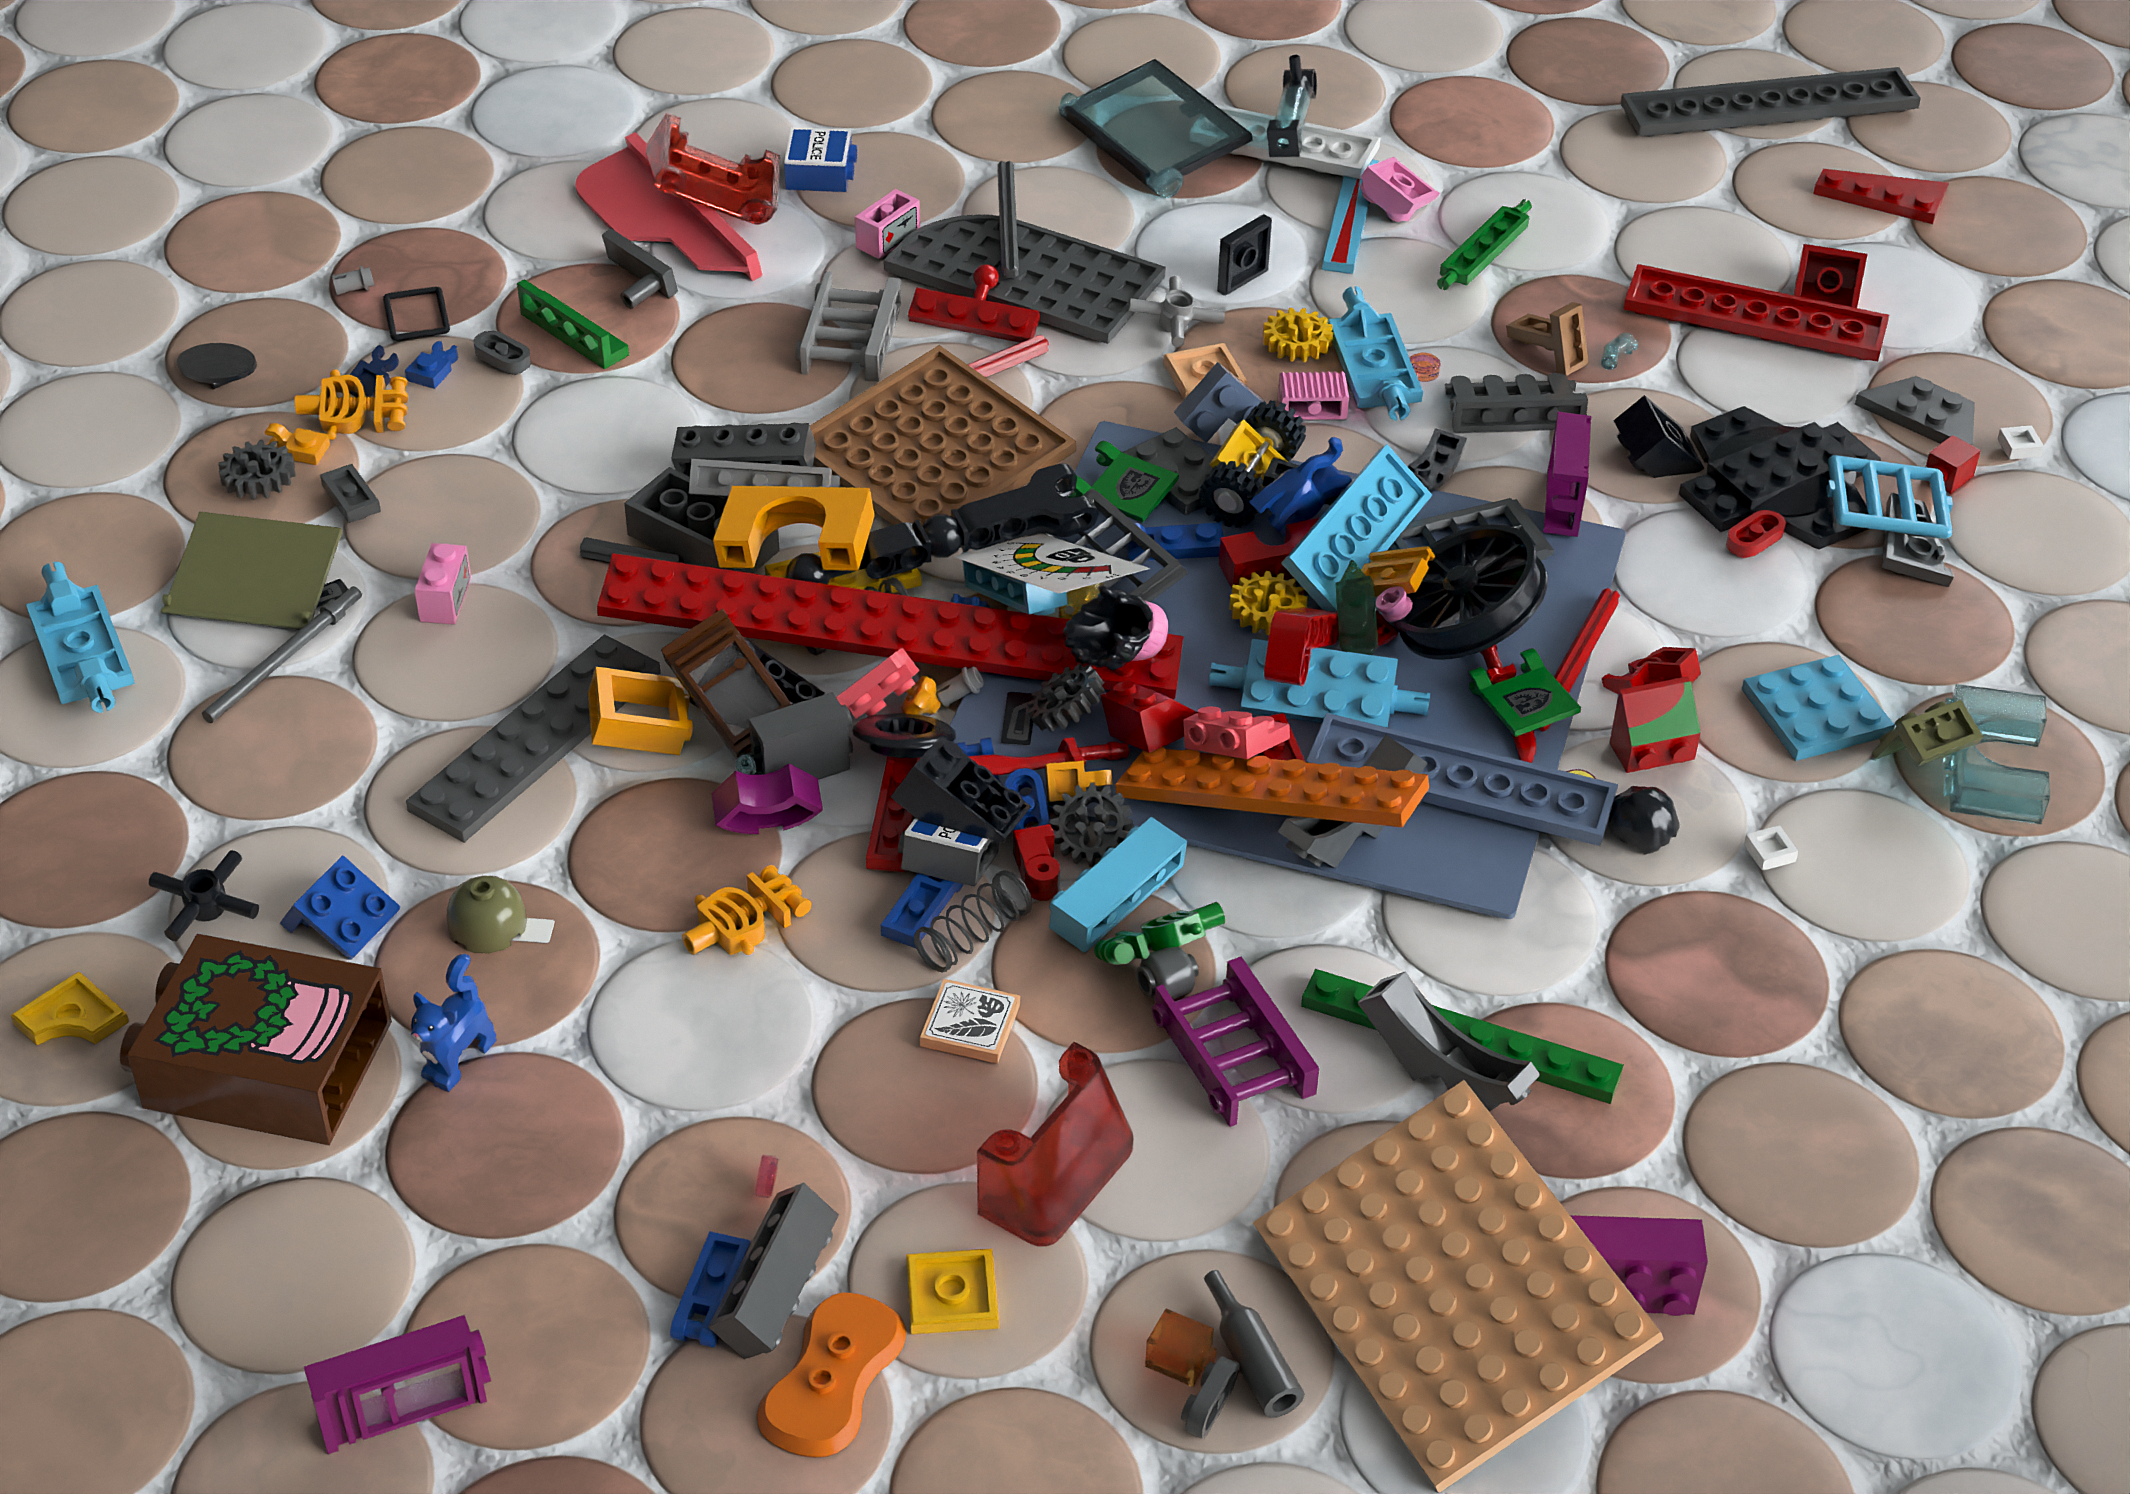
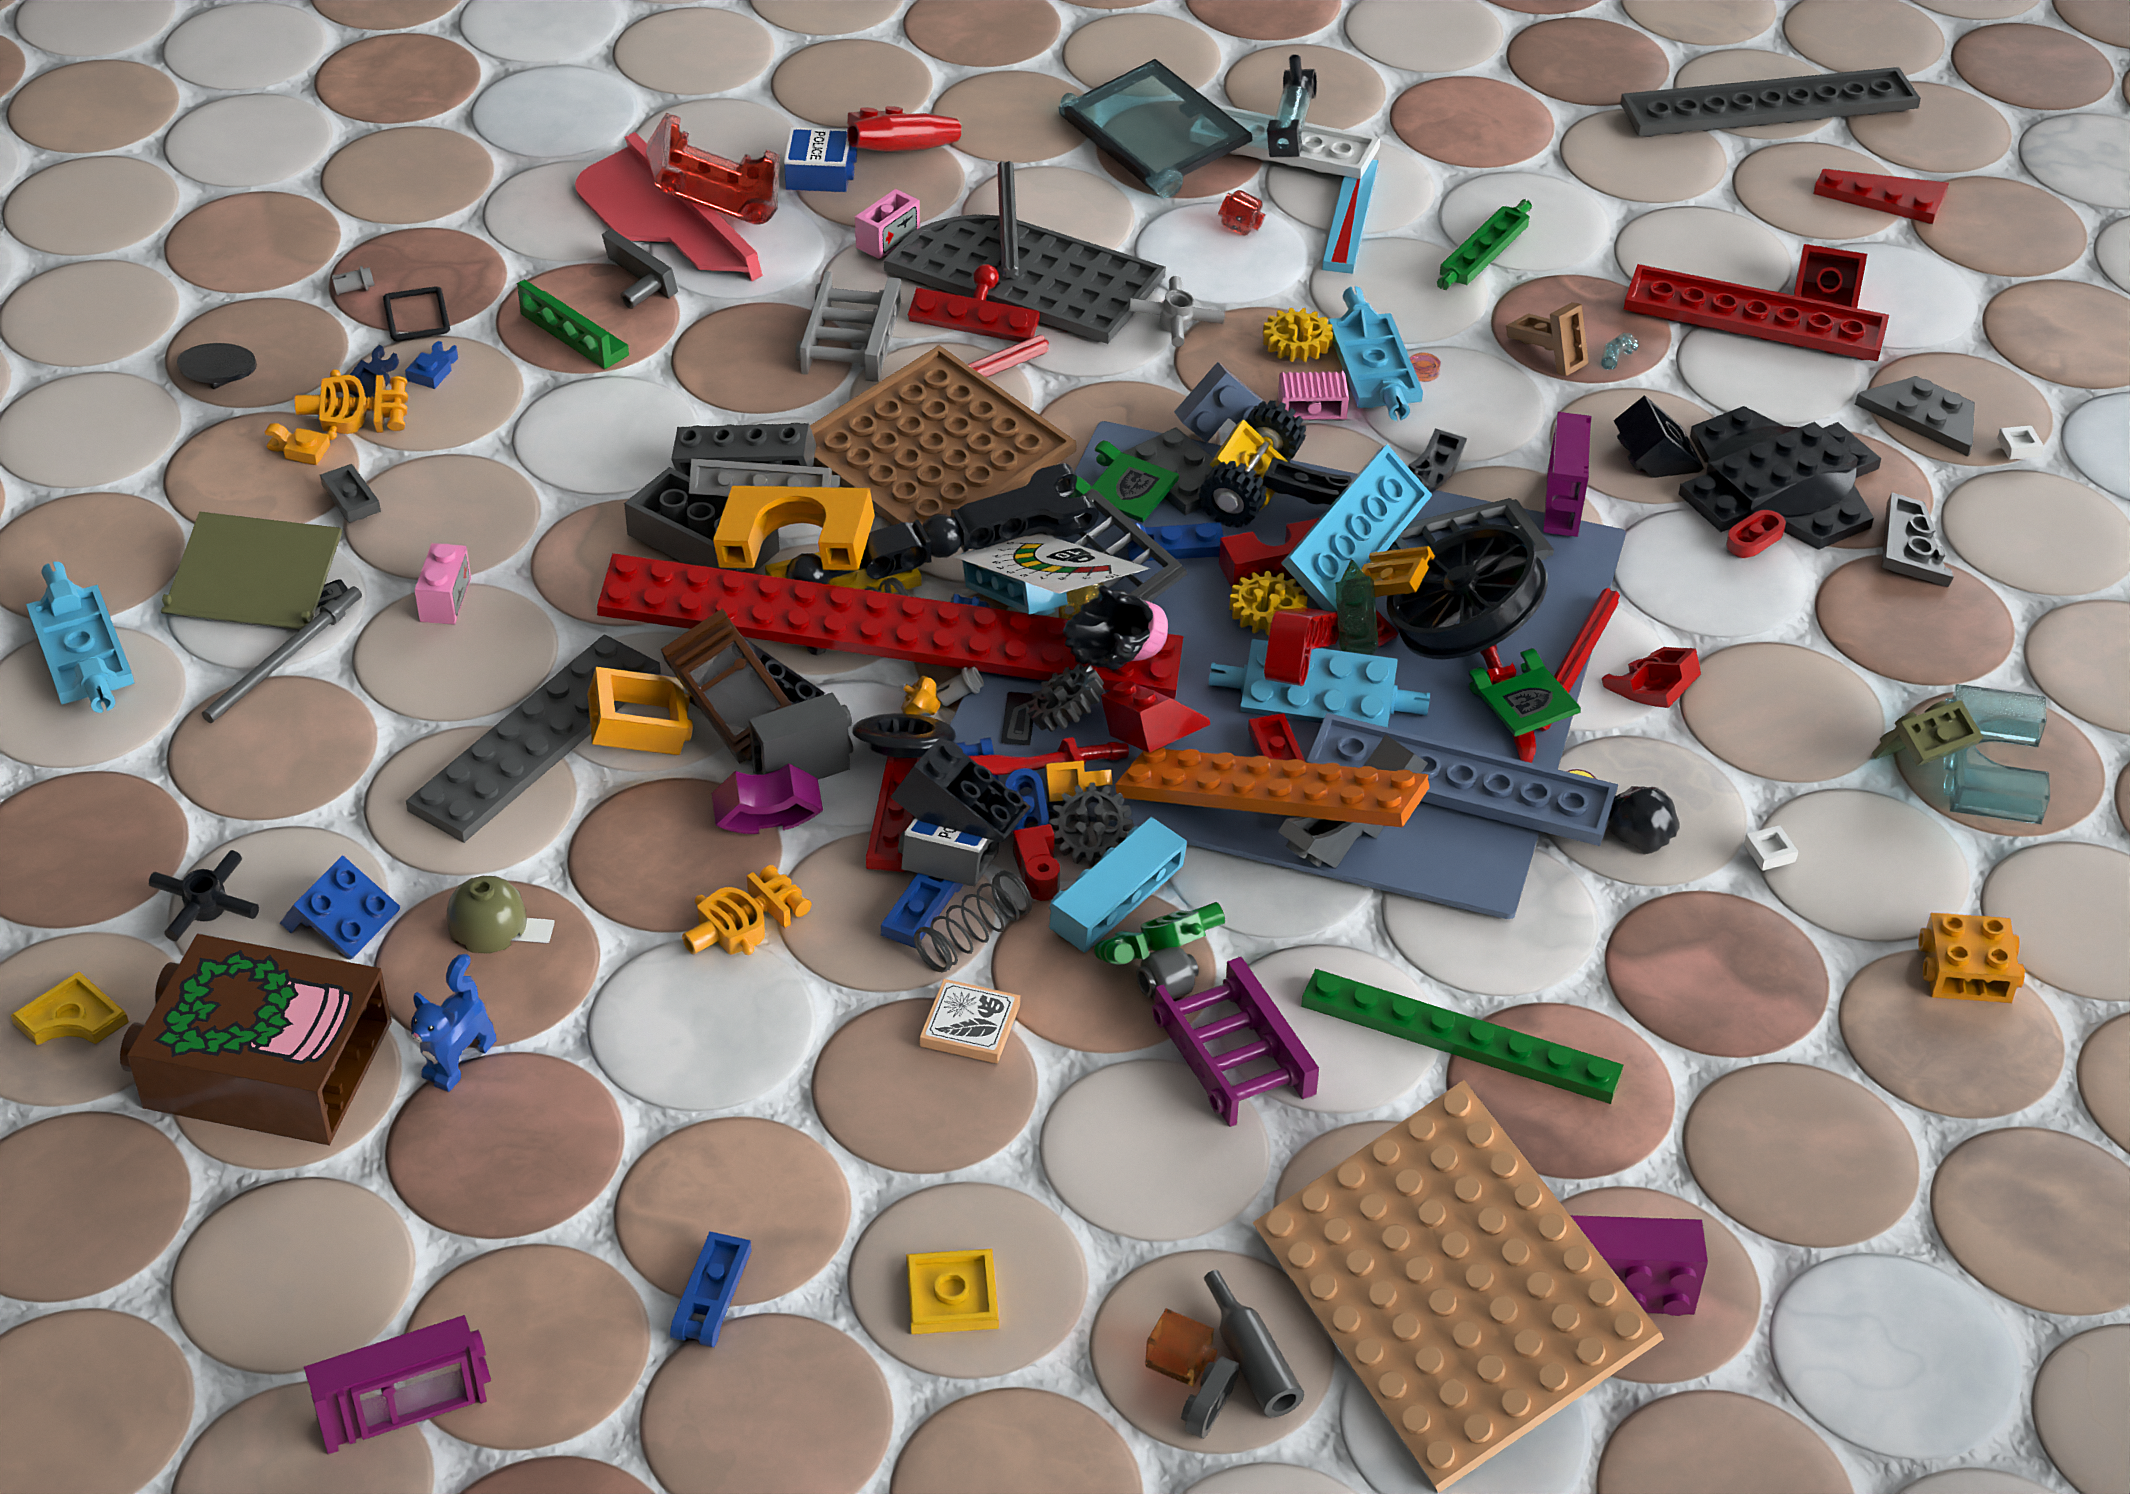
(257, 469): dark grey gear -> none
(502, 352): dark grey plate -> none
(602, 551): dark grey axle -> none
(746, 764): clear light blue arm -> none
(766, 1176): clear pink tile -> none
(774, 1271): dark grey brick -> none
(821, 1398): orange plate -> none
(869, 691): coral plate -> none
(900, 131): none -> red plate
(1048, 1180): clear red windscreen -> none
(1192, 365): light nougat tile -> none
(1232, 732): coral plate -> none
(1241, 212): none -> clear red head
(1244, 254): black tile -> none
(1298, 497): blue animal -> none
(1394, 604): bright pink bush -> none
(1395, 189): bright pink slope -> none
(1435, 1048): dark grey arch -> none
(1512, 412): dark grey fence -> none
(1655, 725): red slope -> none
(1817, 707): medium azure plate -> none
(1875, 518): medium azure bar -> none
(1955, 460): red brick -> none
(1971, 957): none -> light orange brick

